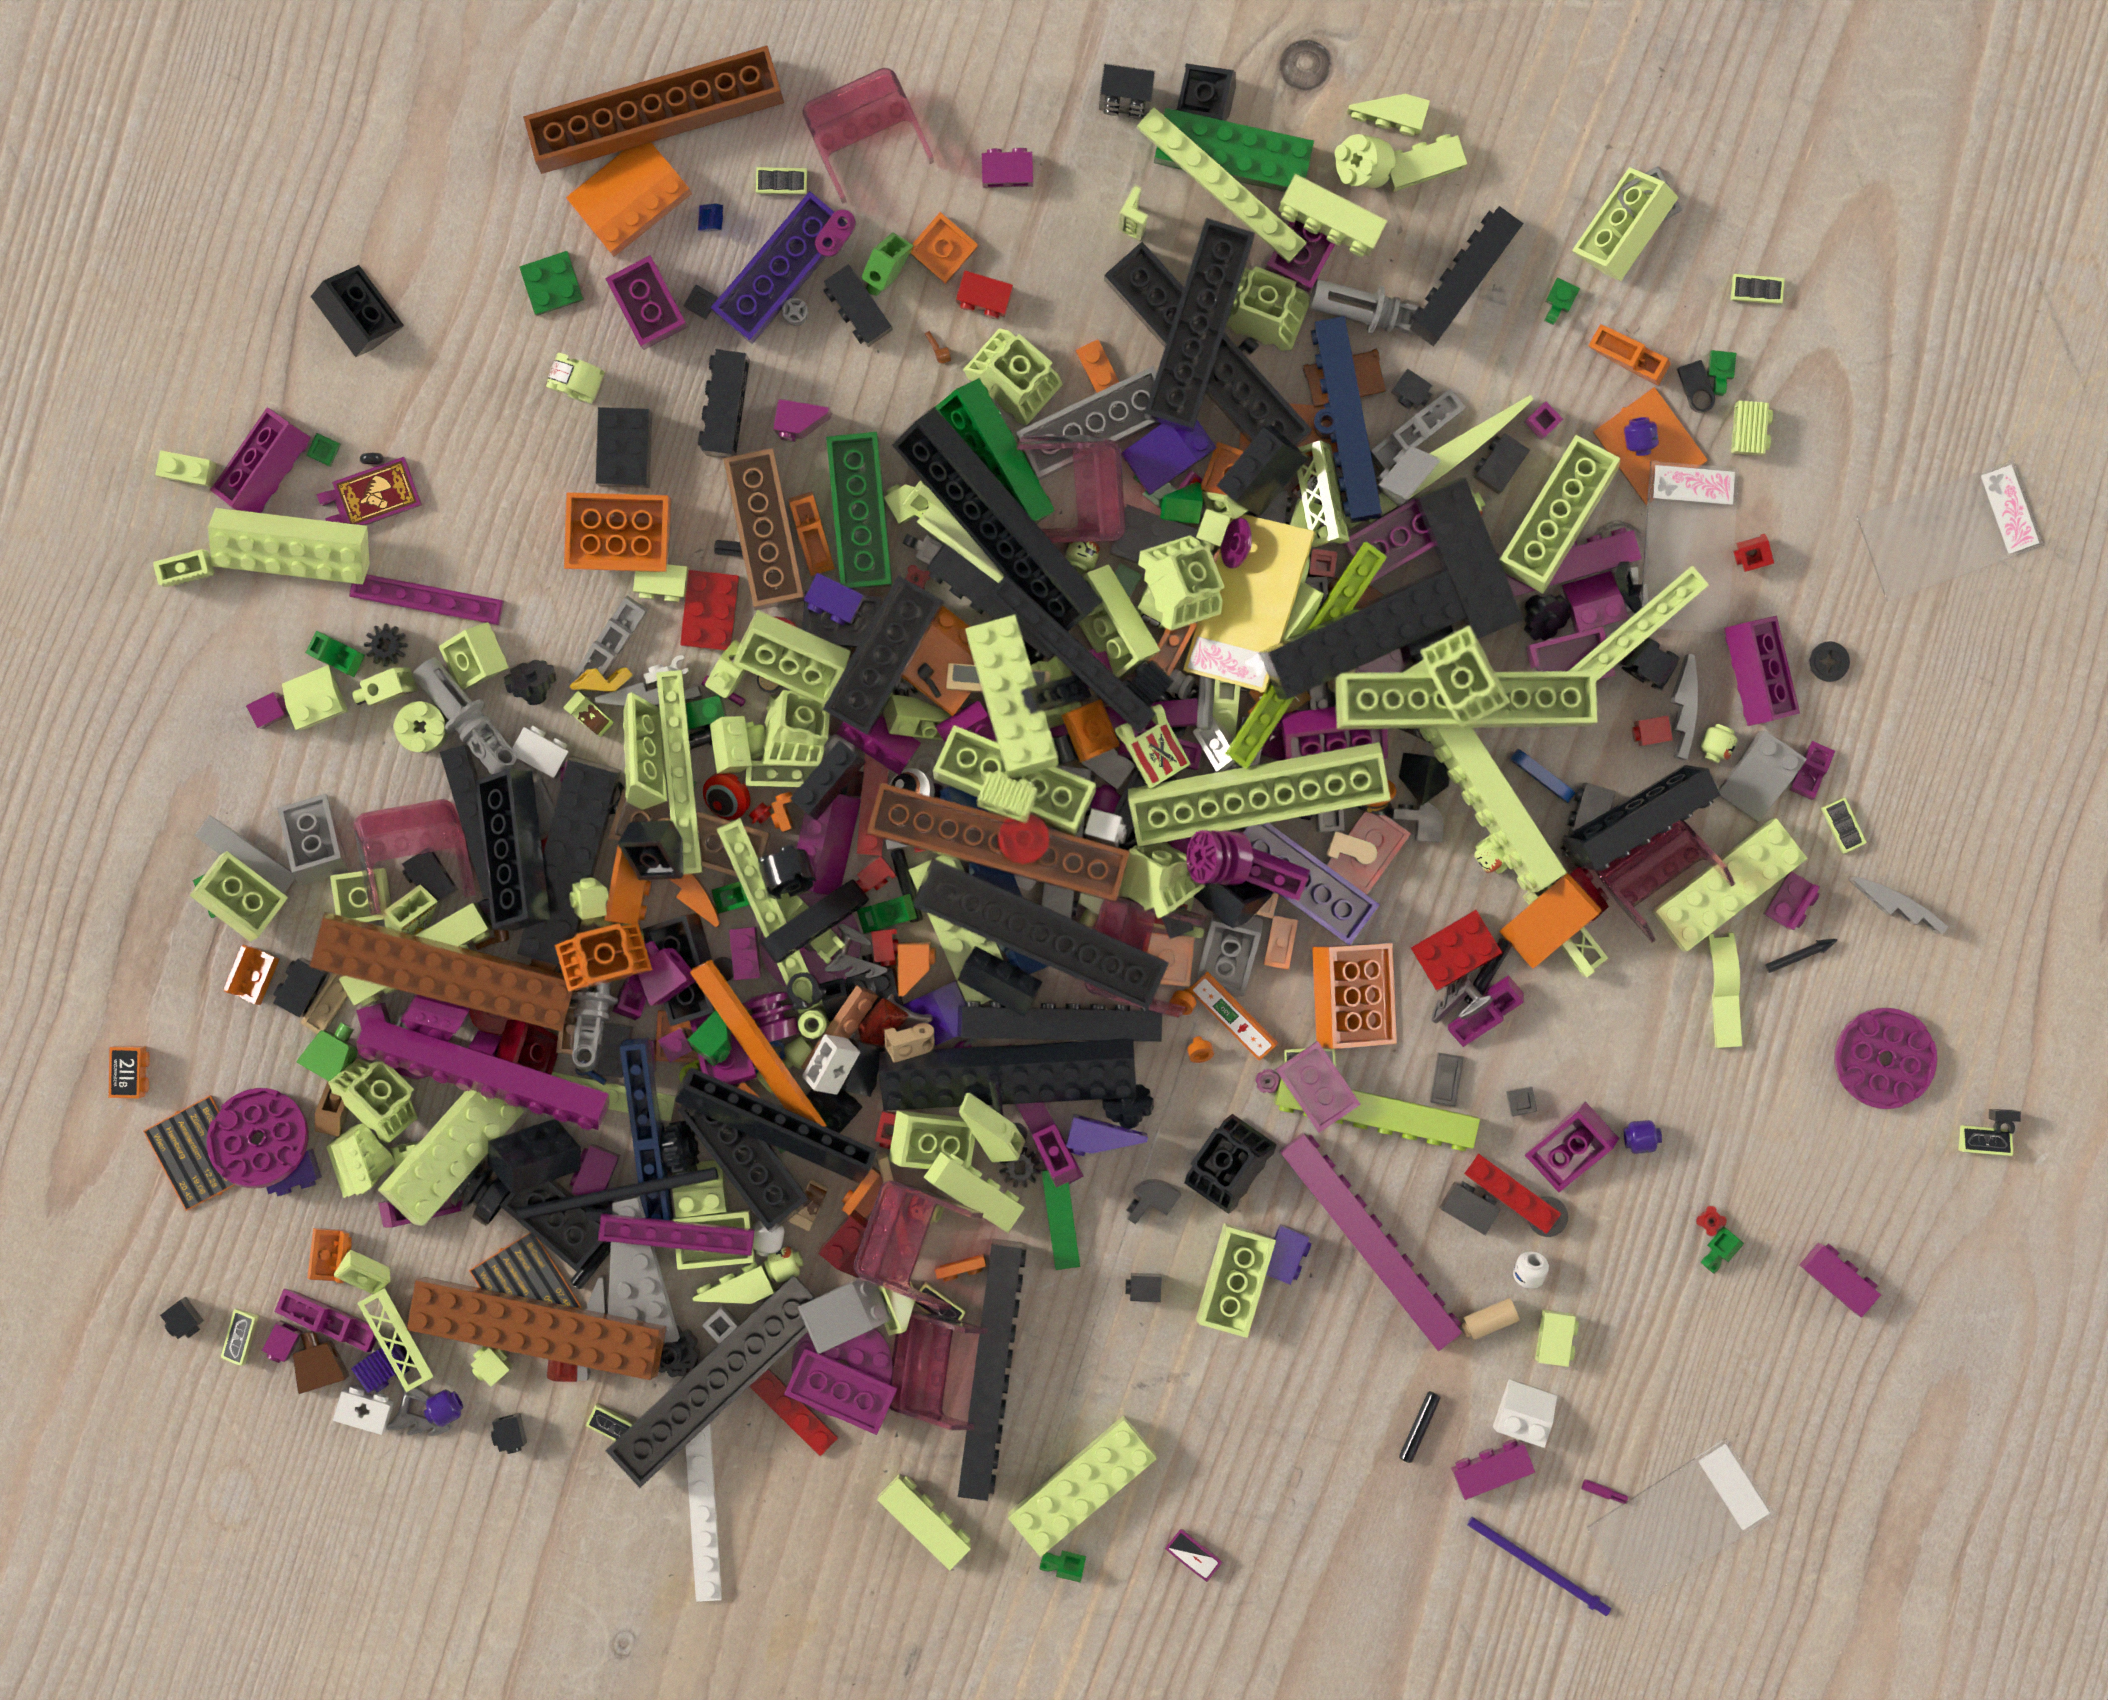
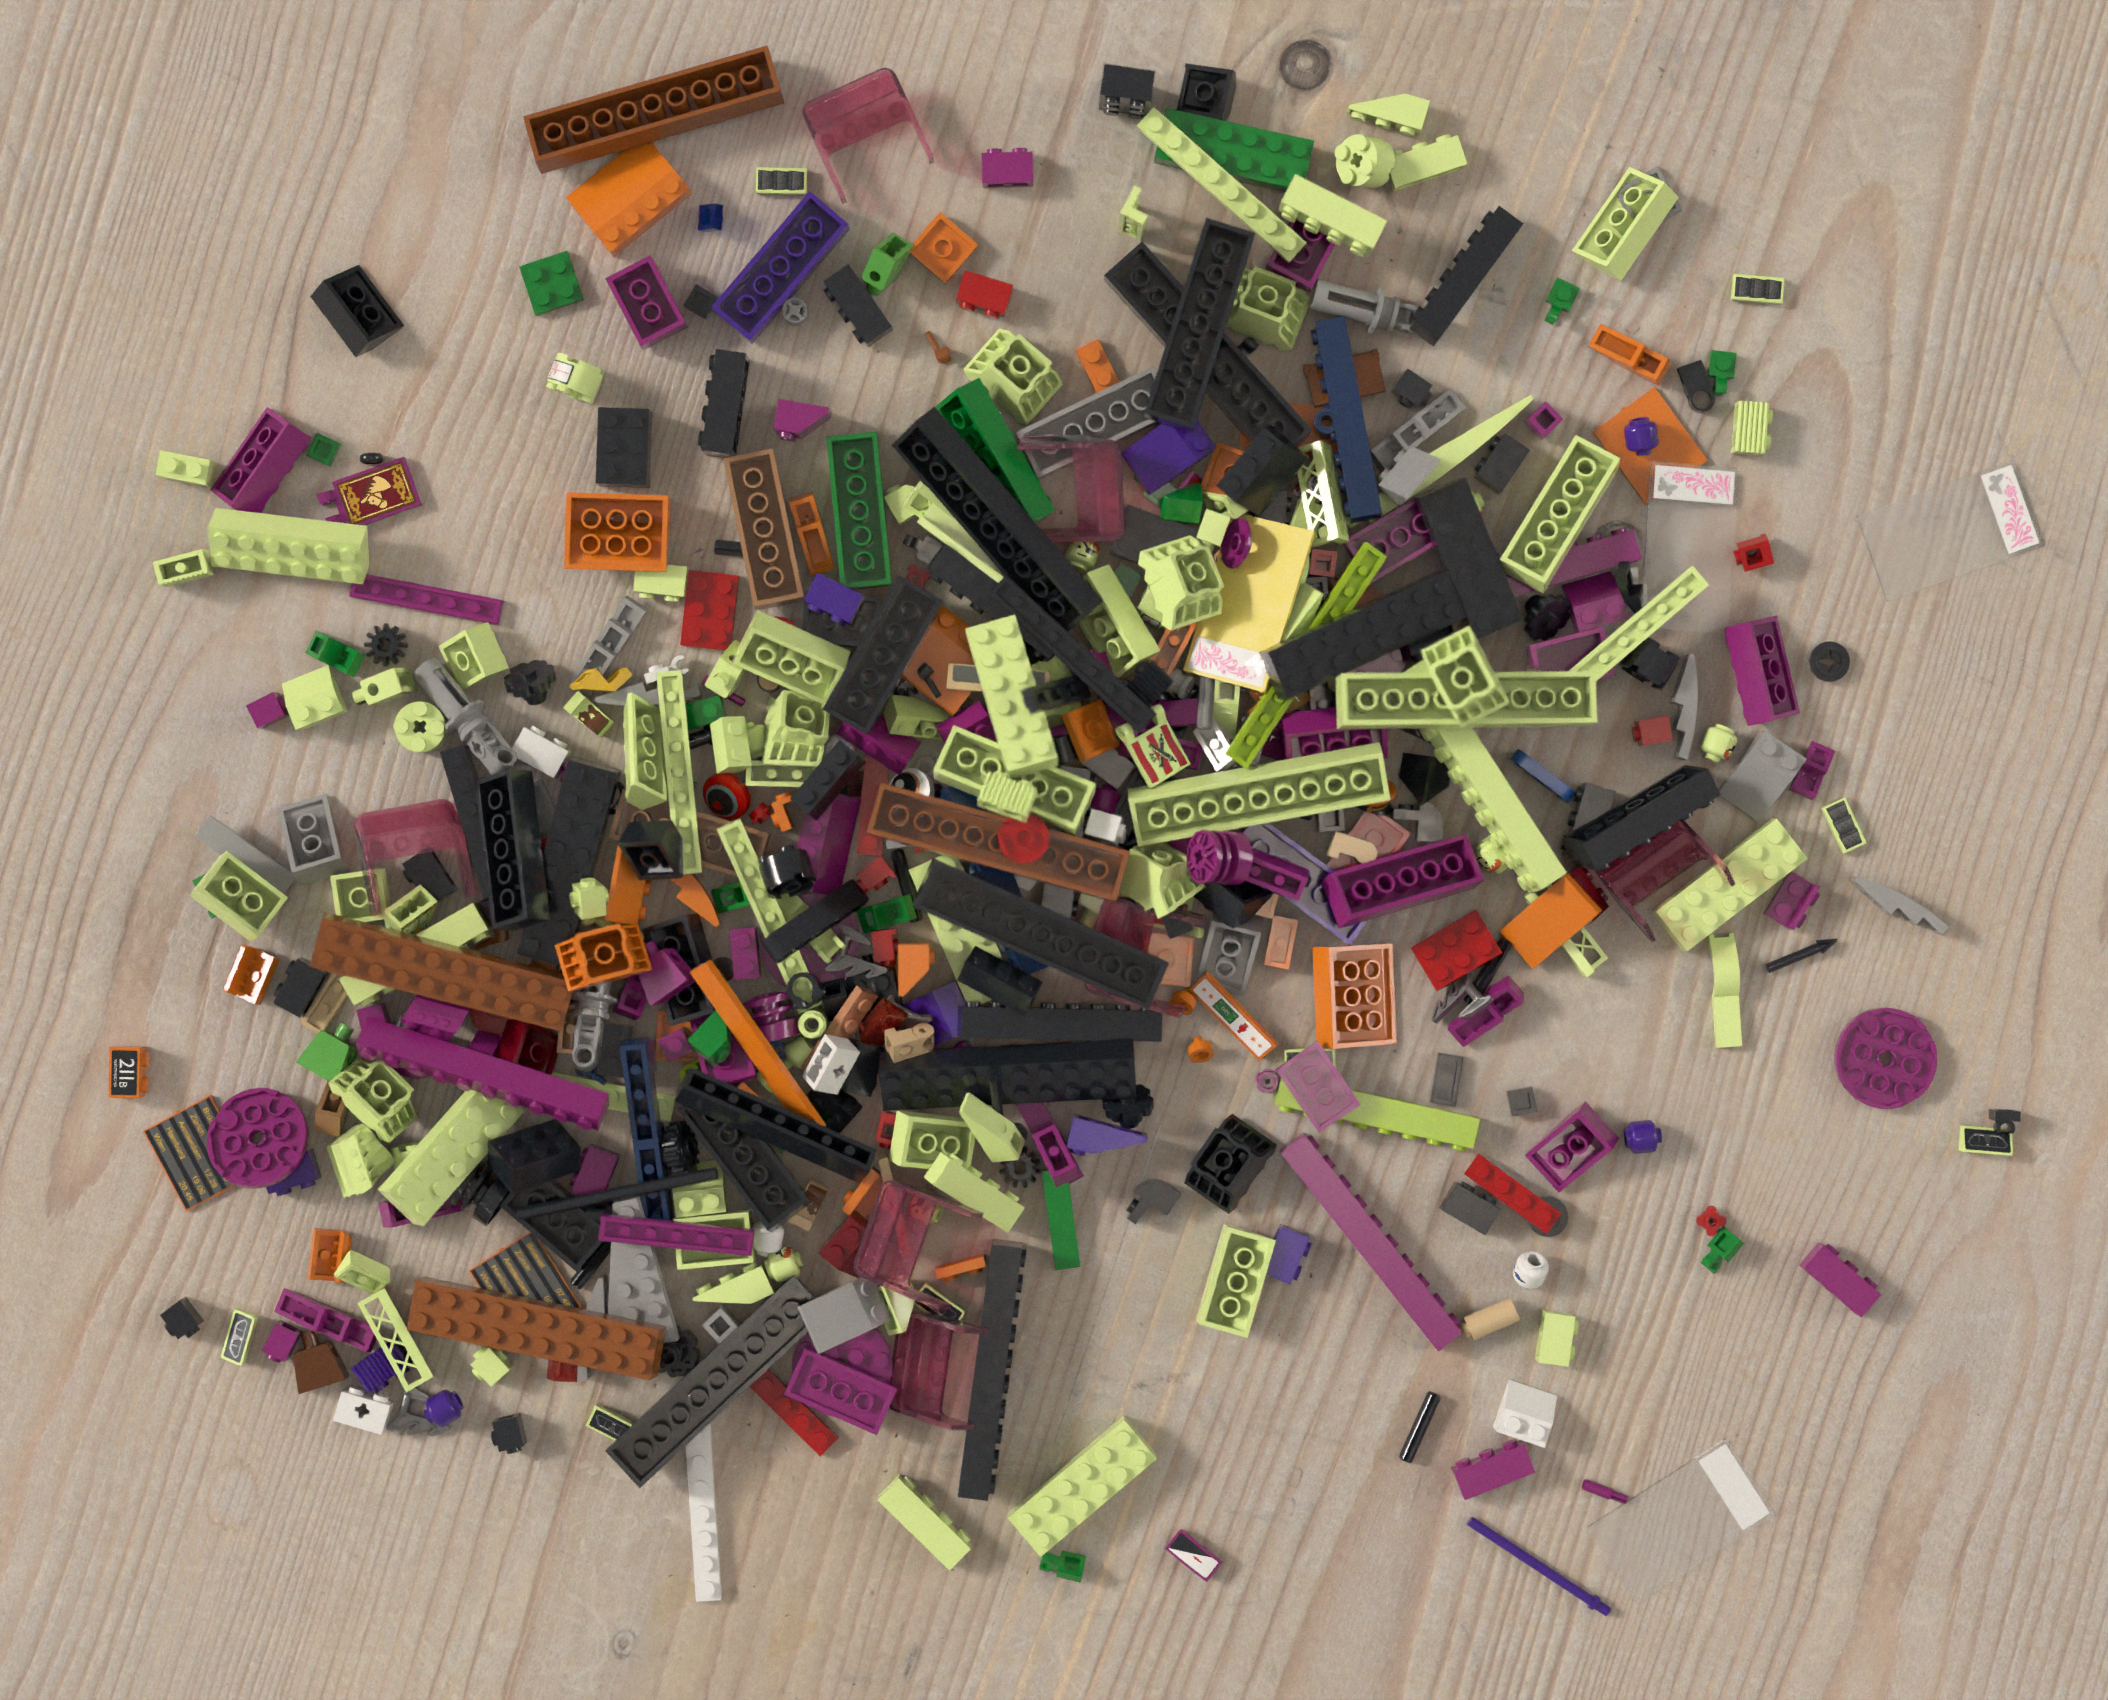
(836, 233): magenta plate -> none
(1144, 1287): black brick -> none
(1402, 880): none -> magenta brick

